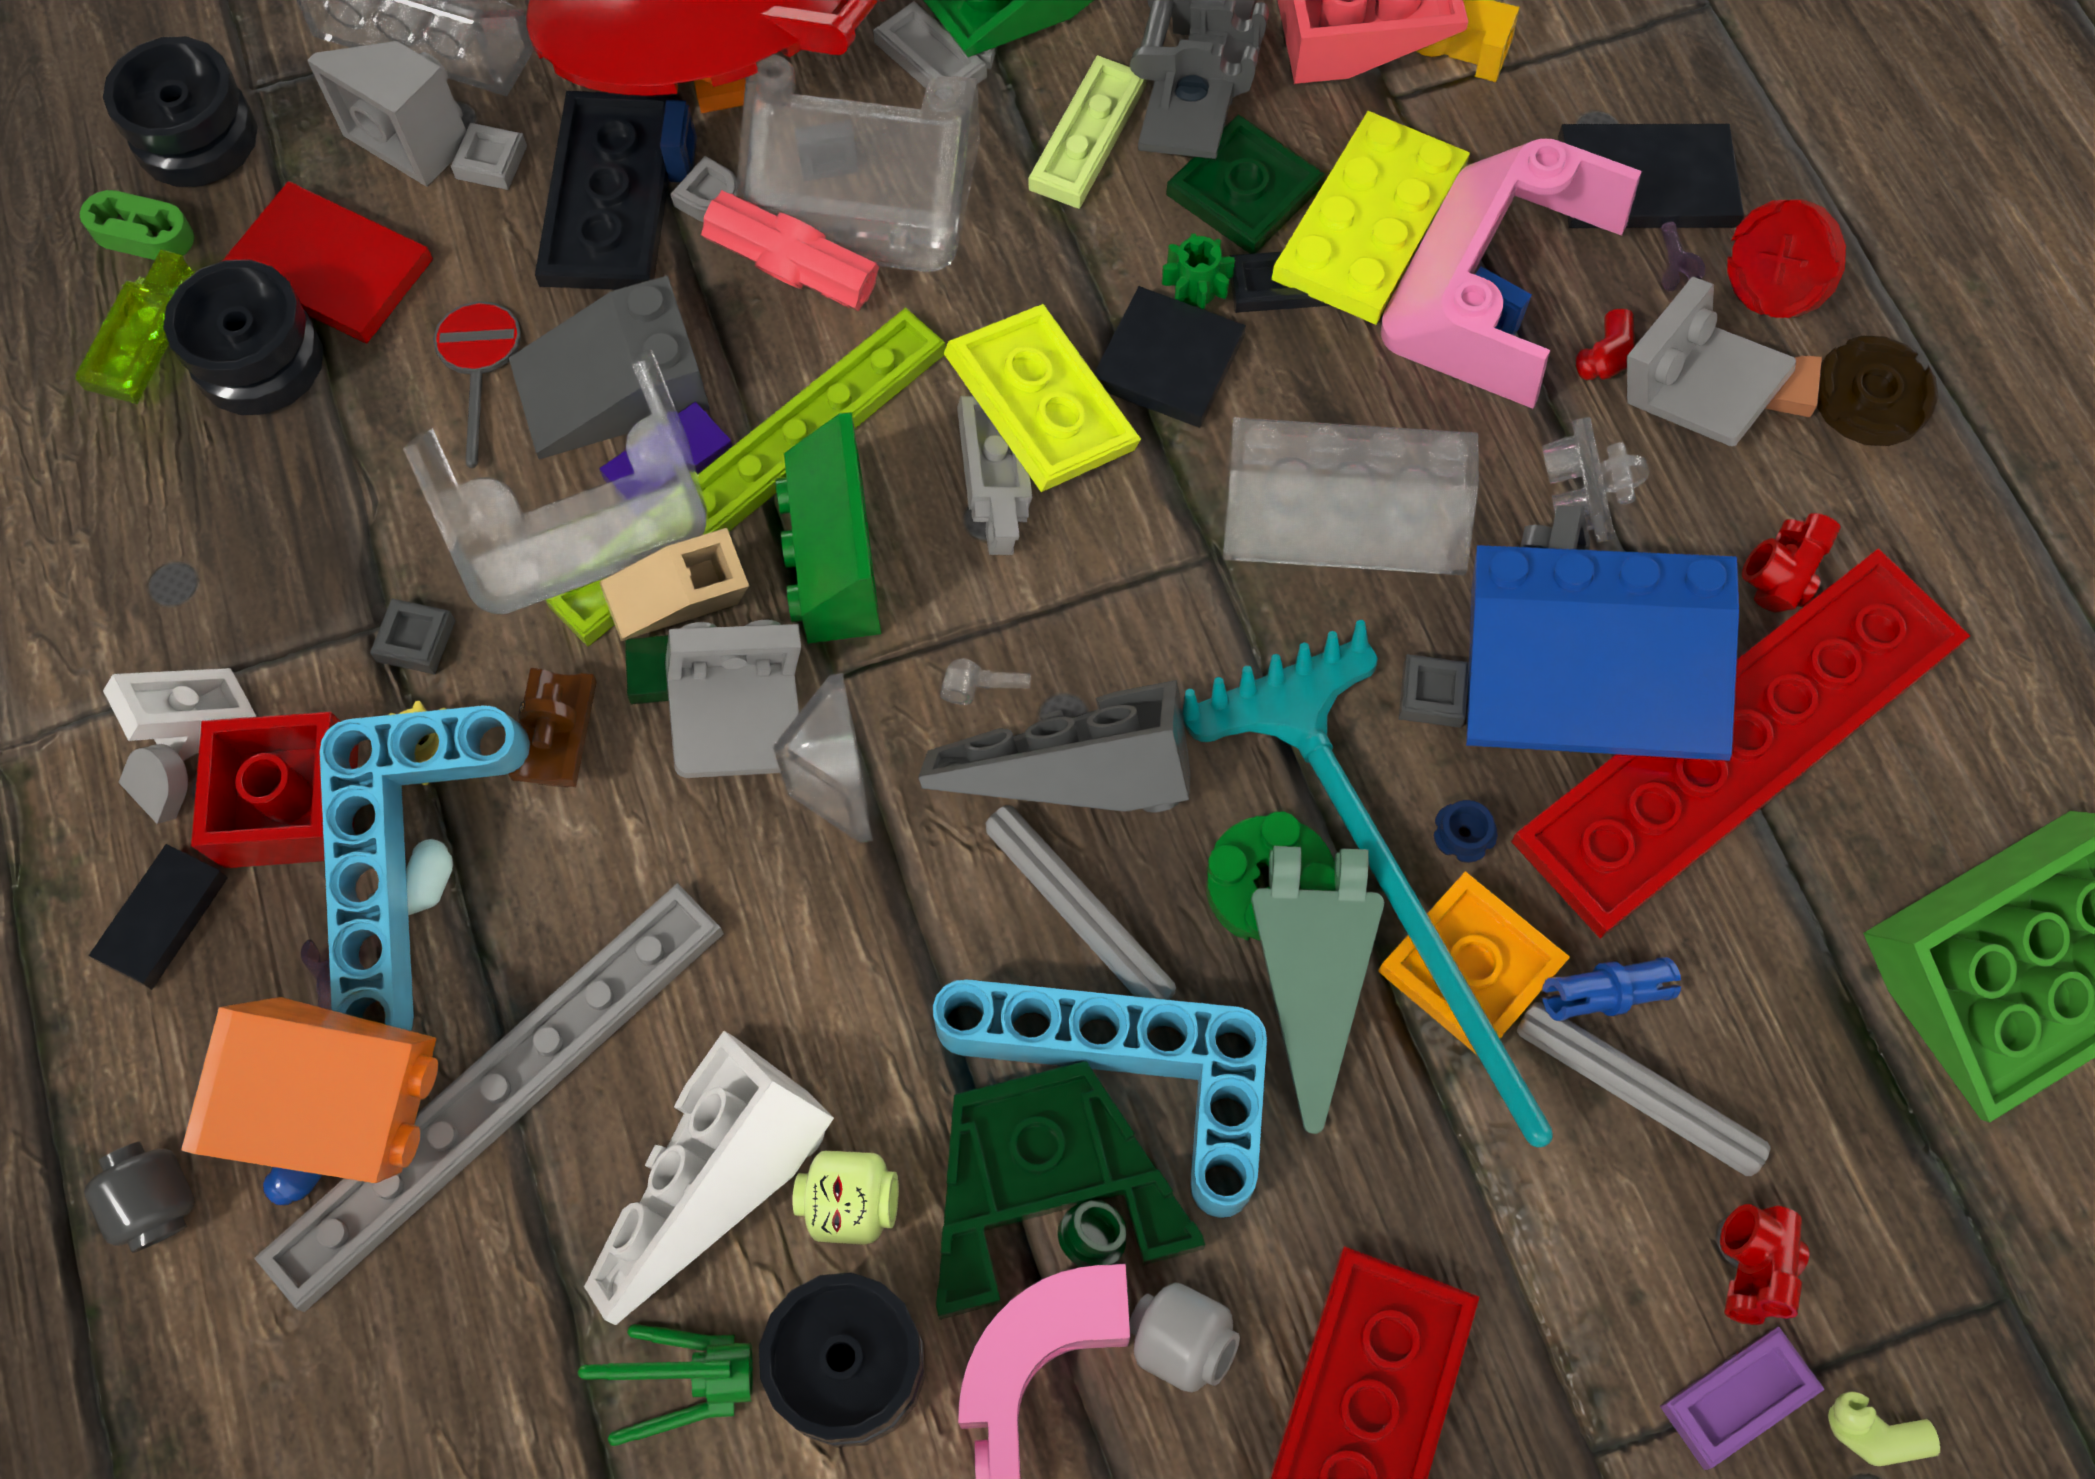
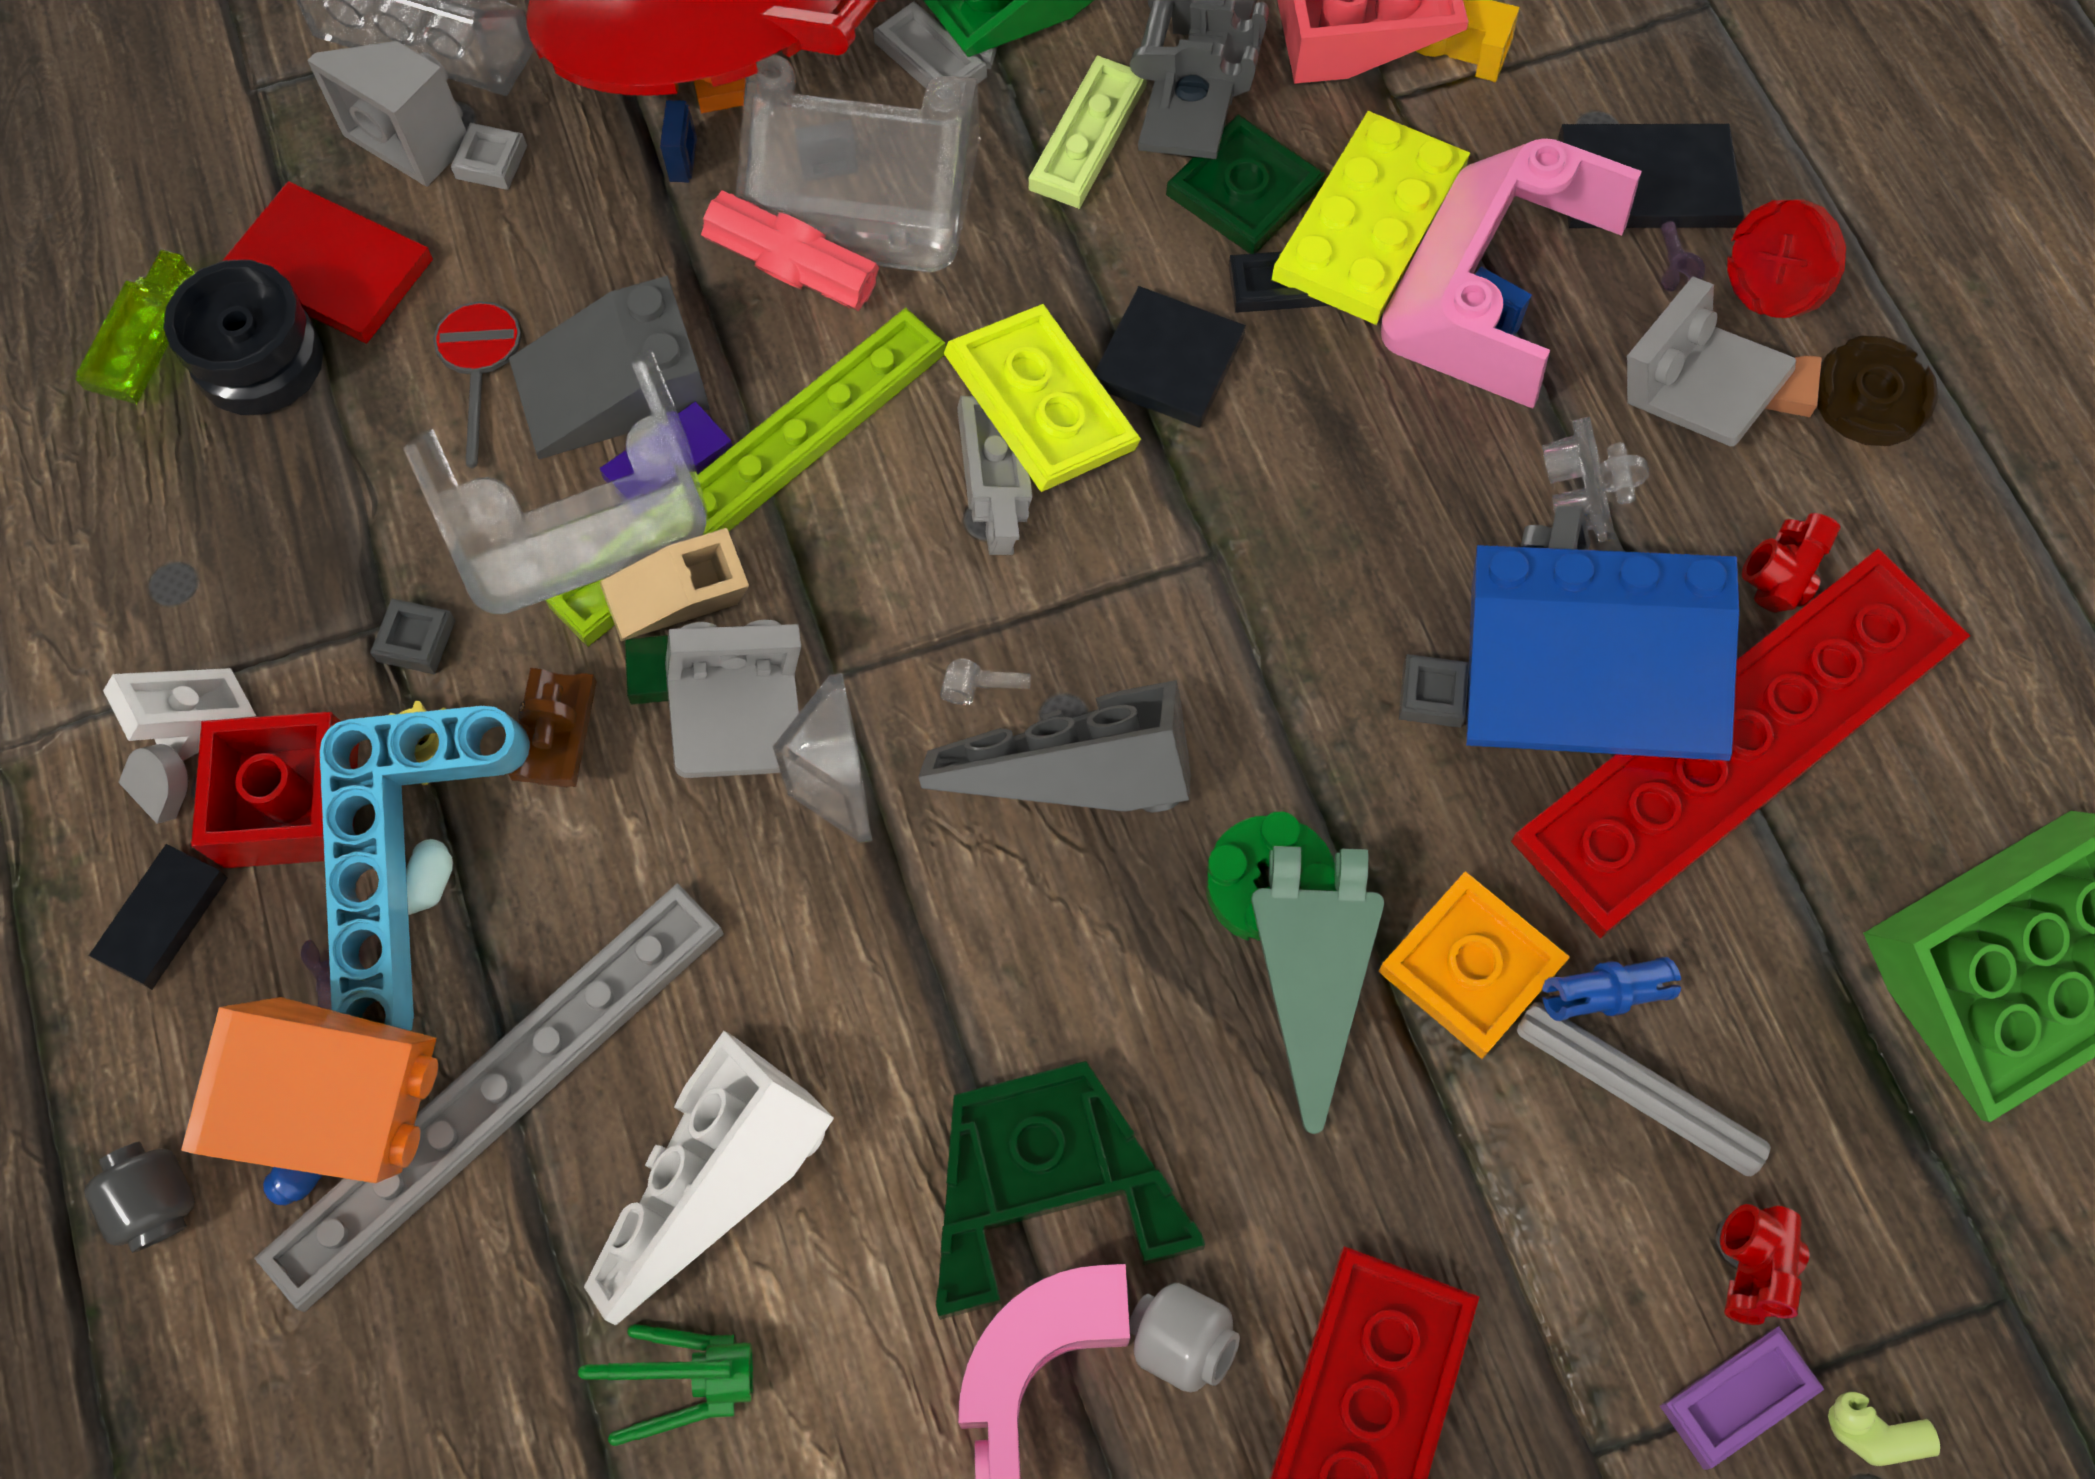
(140, 218): bright green beam -> none
(180, 111): black wheel -> none
(605, 193): black tile -> none
(702, 186): light grey tile -> none
(799, 1363): black wheel -> none
(828, 535): green slope -> none
(846, 1197): yellowish green head -> none
(1078, 905): light grey axle -> none
(1092, 1234): dark green plate -> none
(1131, 1053): medium azure beam -> none
(1198, 270): green gear -> none
(1295, 708): teal piece -> none
(1350, 496): clear slope -> none
(1471, 816): dark blue plate -> none
(1610, 354): red arm -> none

